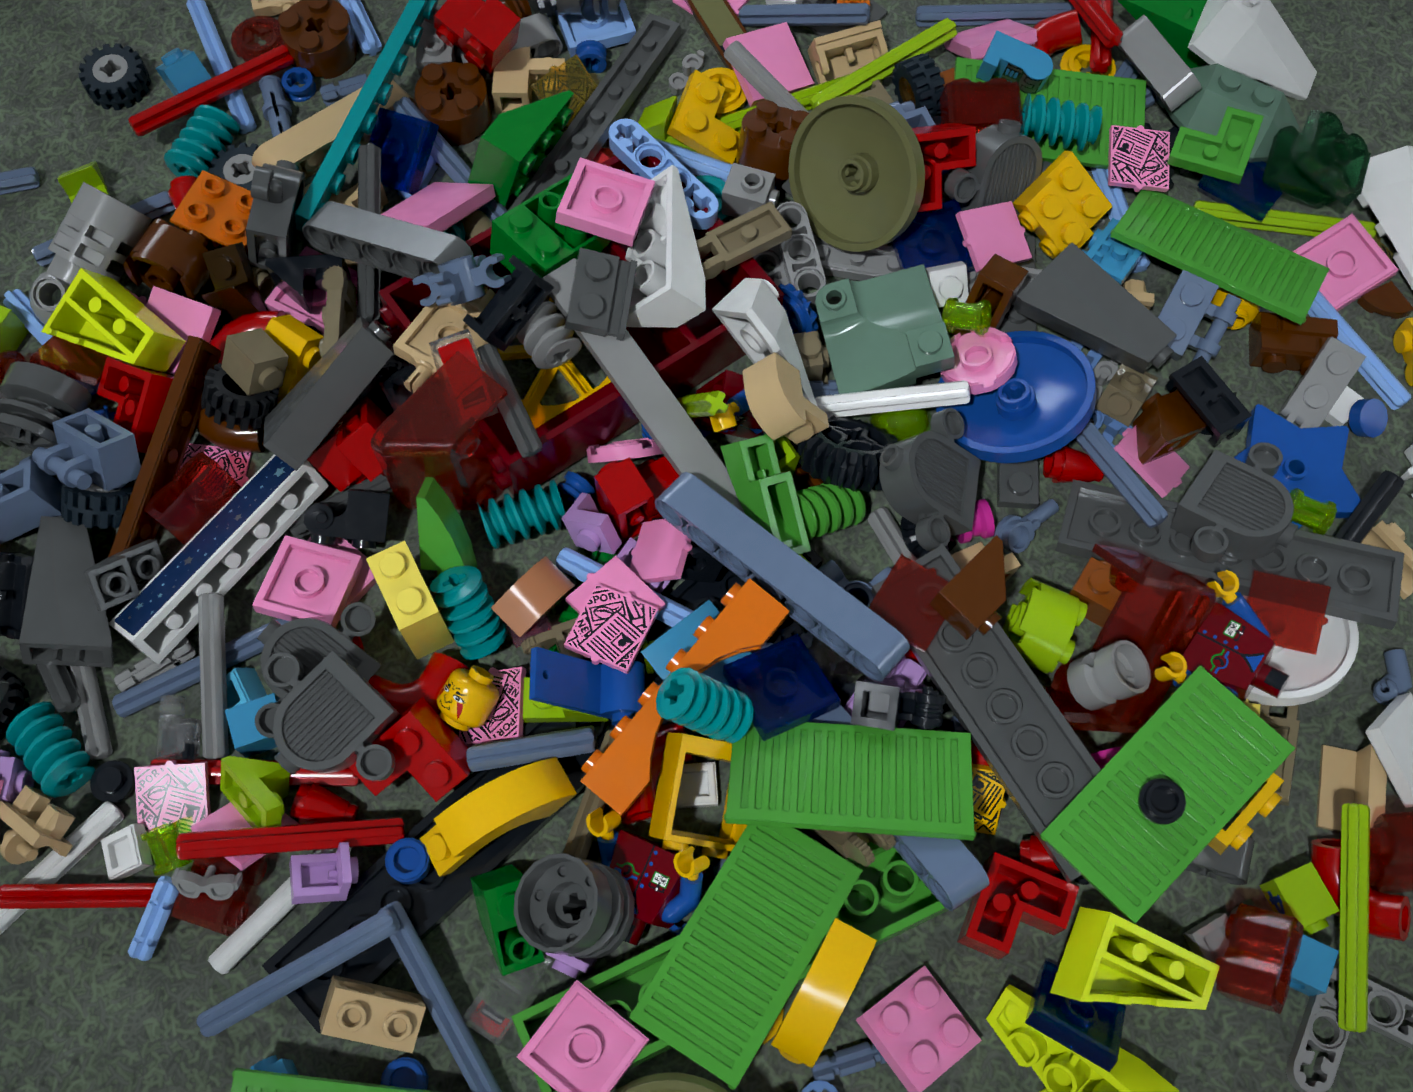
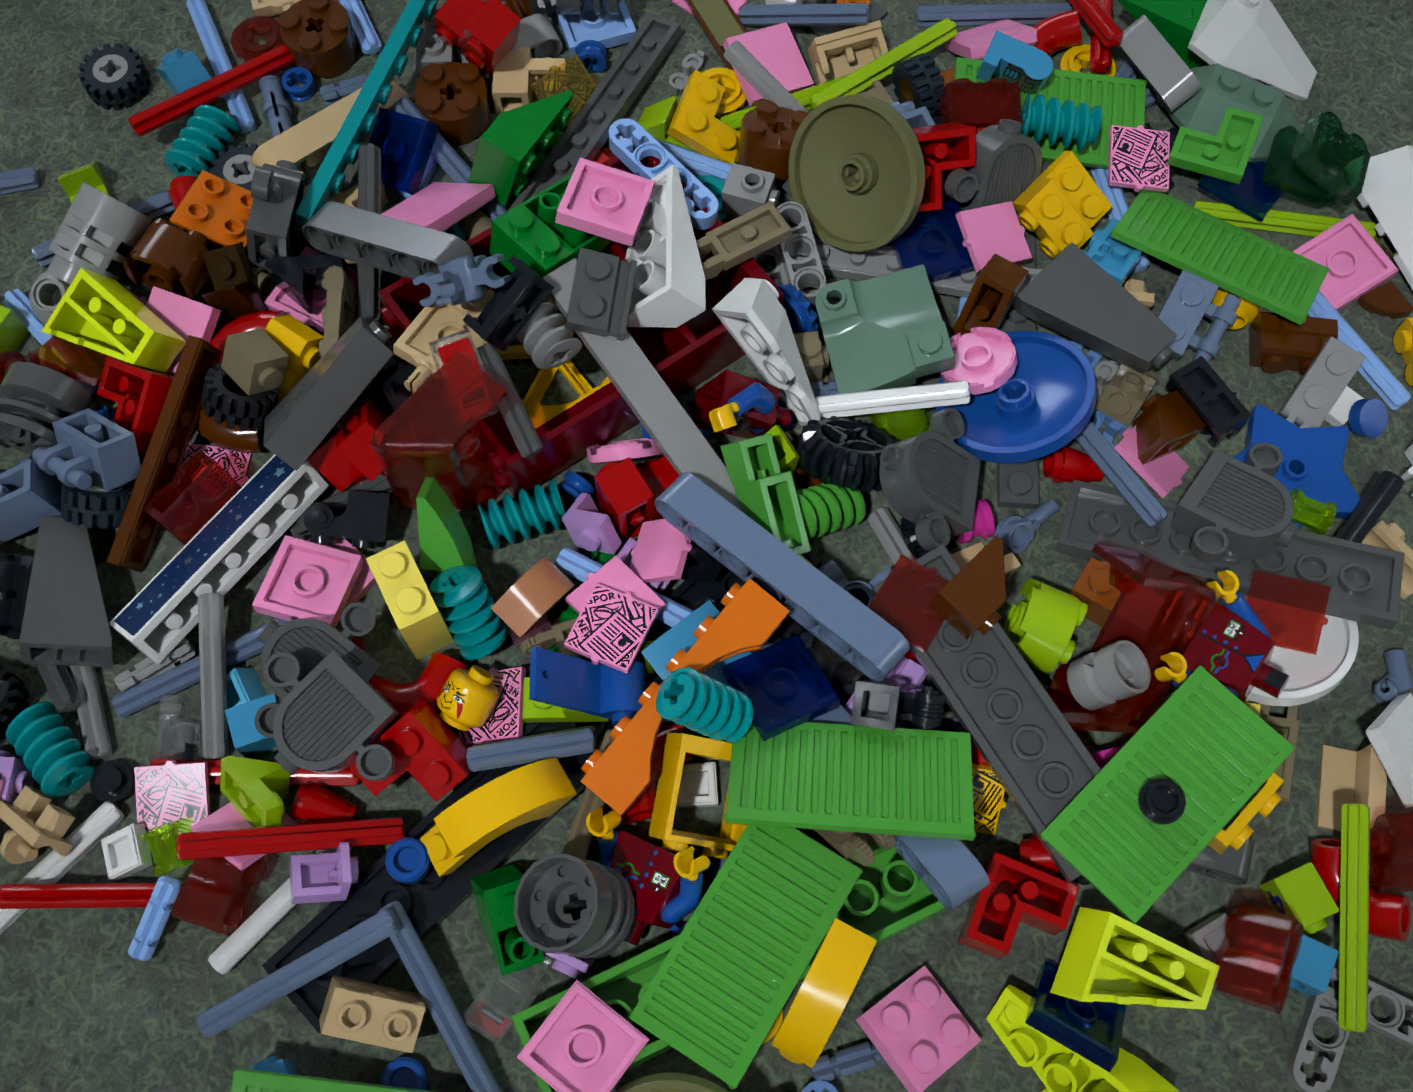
(124, 574): dark grey slope -> none
(215, 886): light grey piece -> none
(704, 404): lime axle -> none
(778, 401): tan brick -> none
(948, 282): white plate -> none
(967, 316): clear neon green bush -> none

